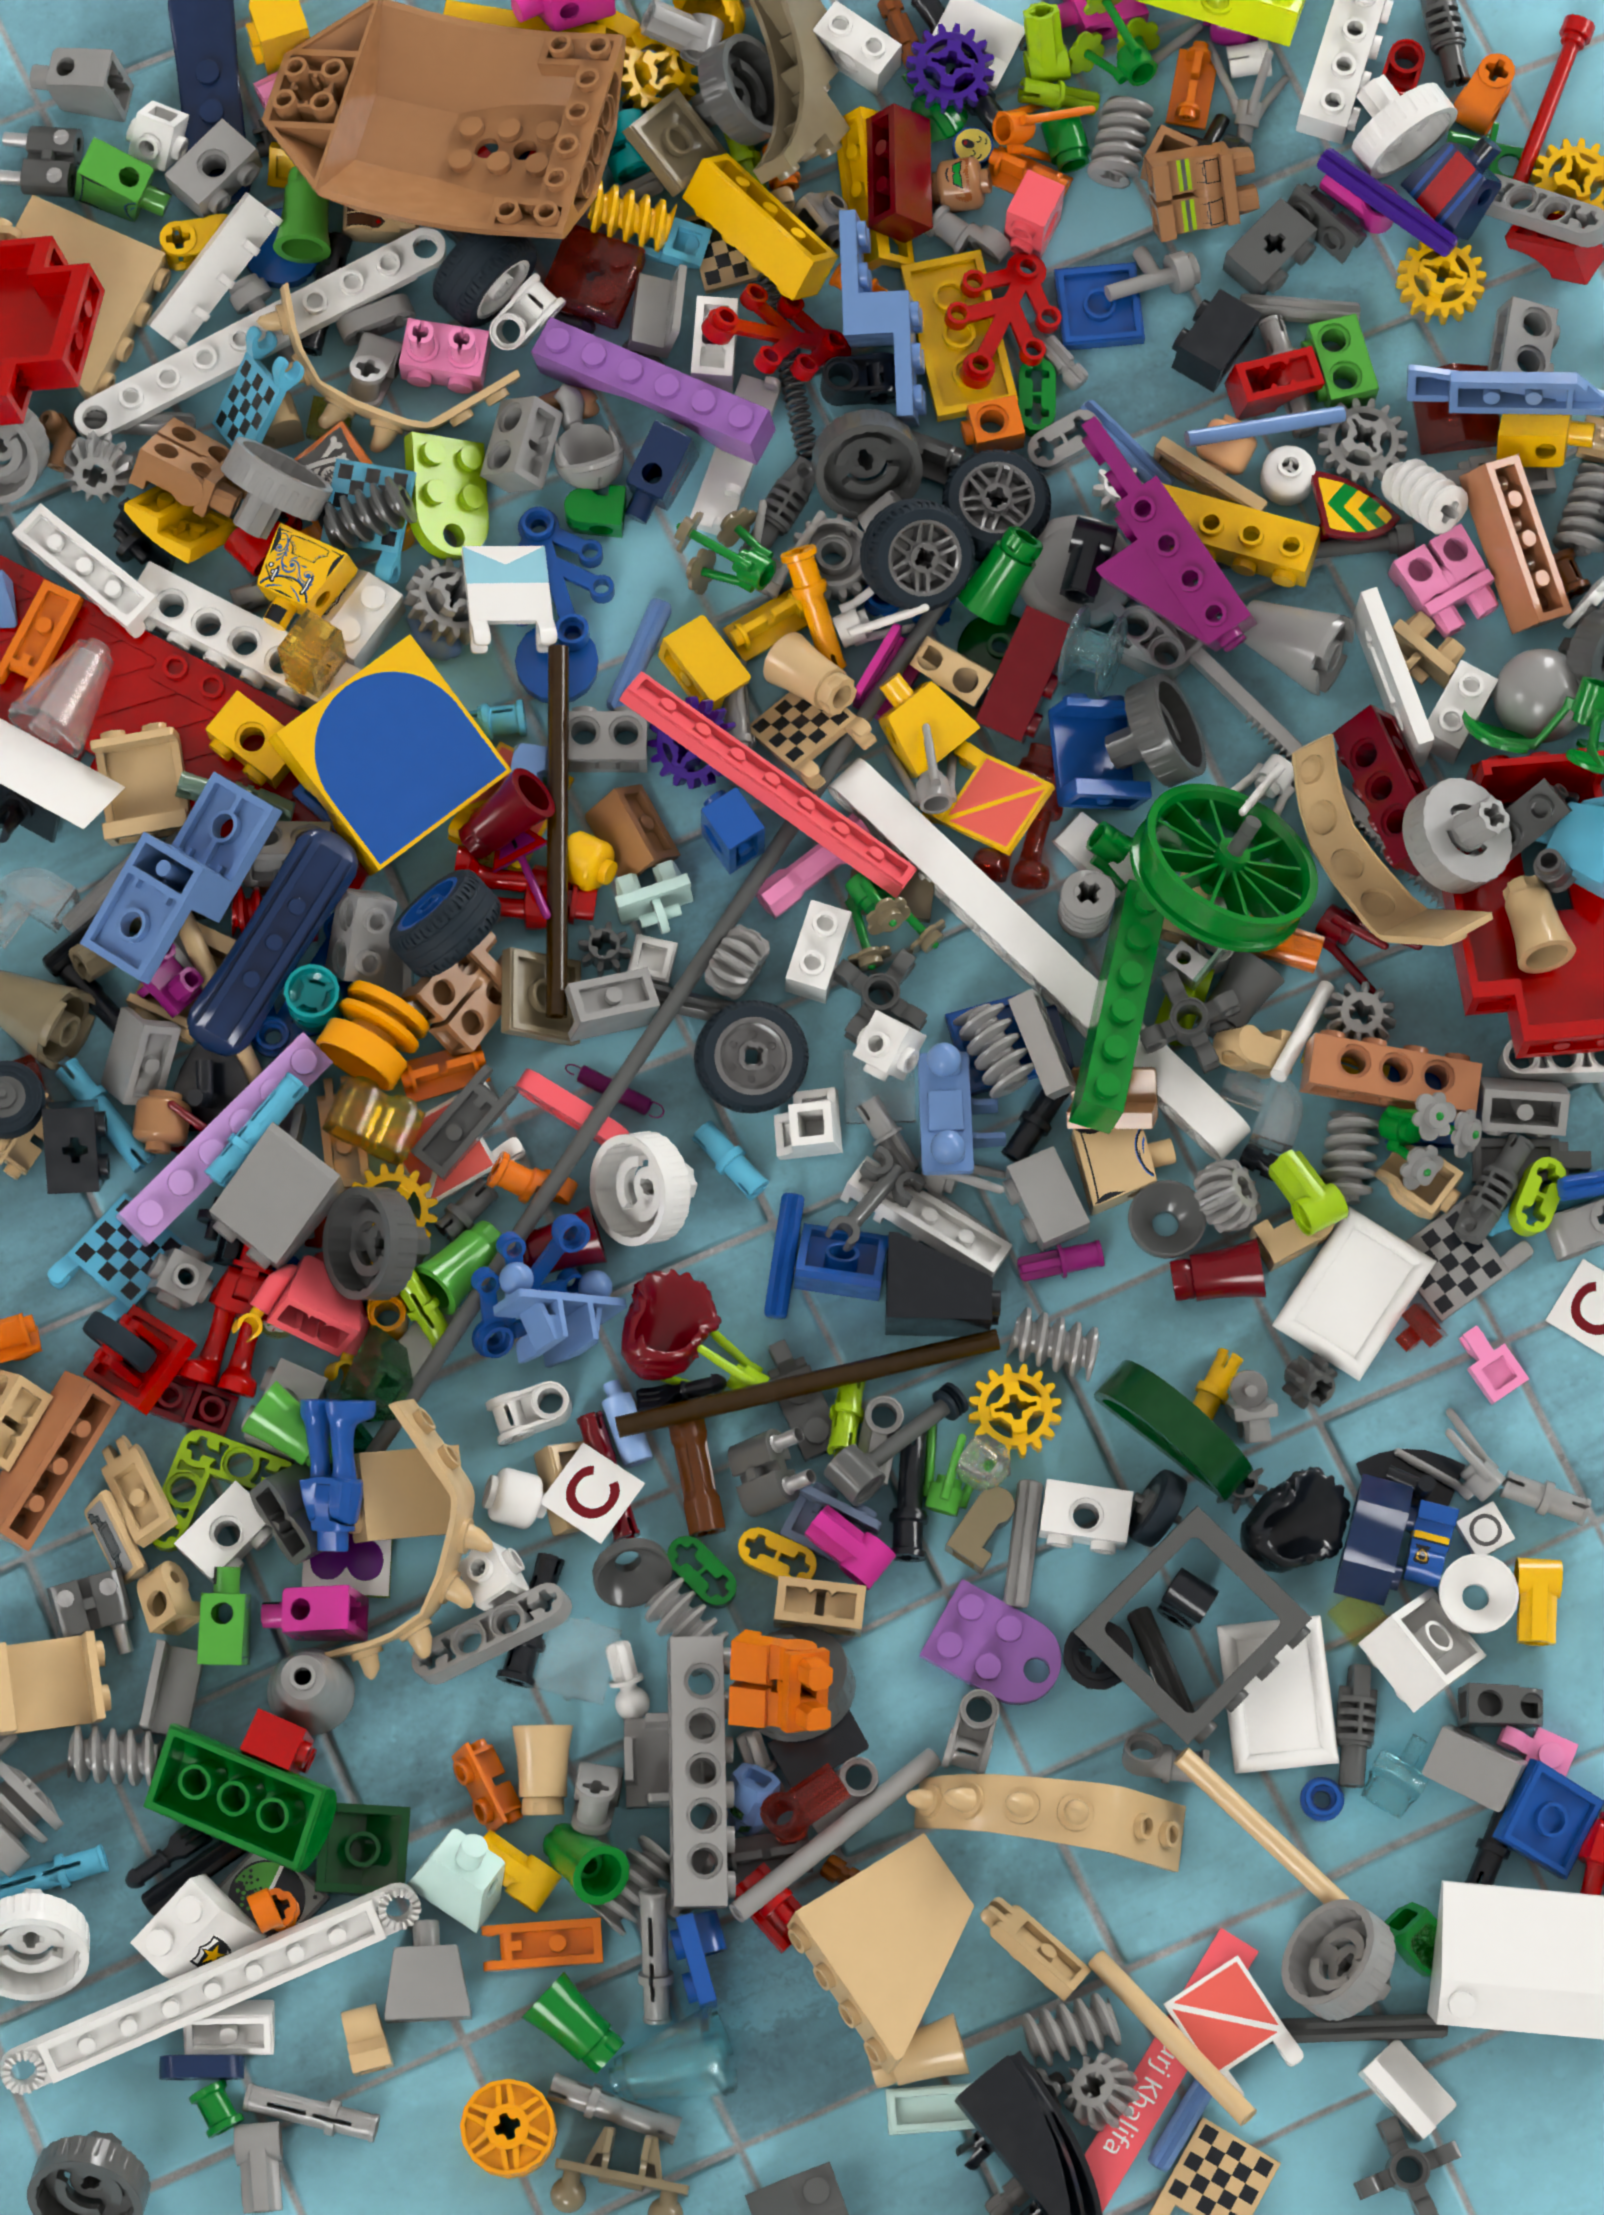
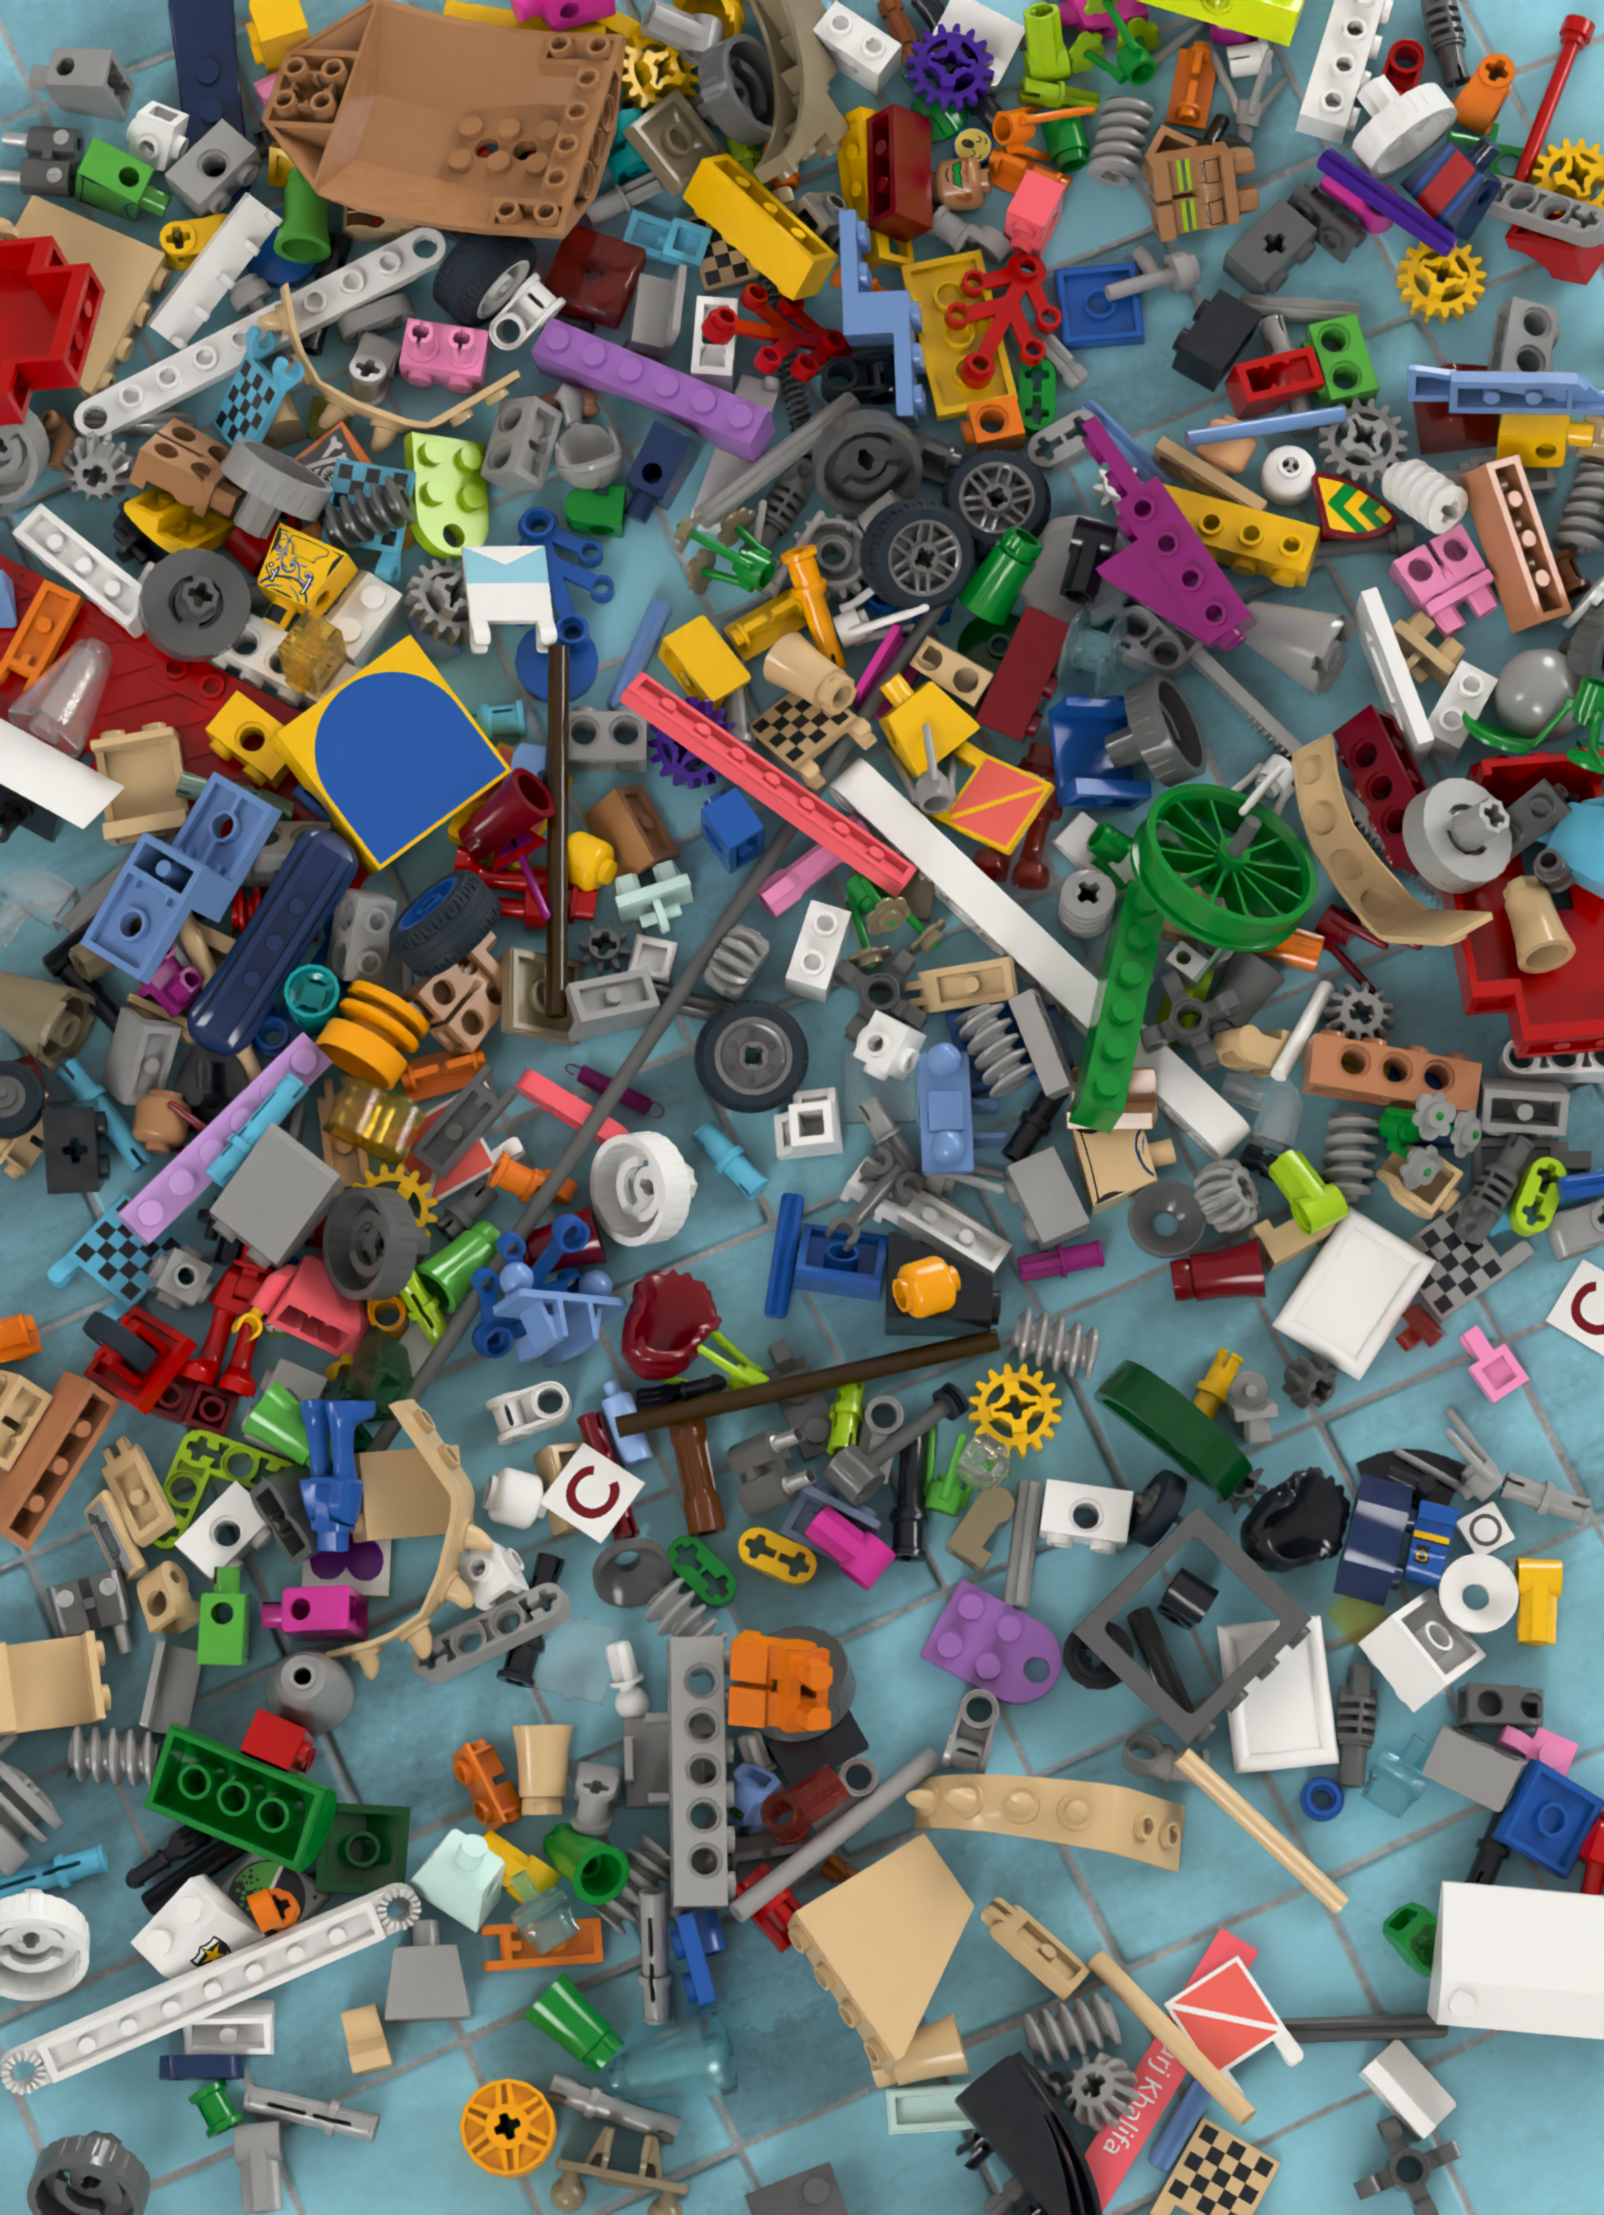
(221, 590): none -> dark grey piece
(544, 1916): none -> clear light blue piece
(631, 216): yellow piece -> none
(773, 462): none -> light grey axle
(820, 1604): tan brick -> none
(926, 1287): none -> light orange head
(964, 985): none -> tan hinge
(1356, 1972): light grey piece -> none

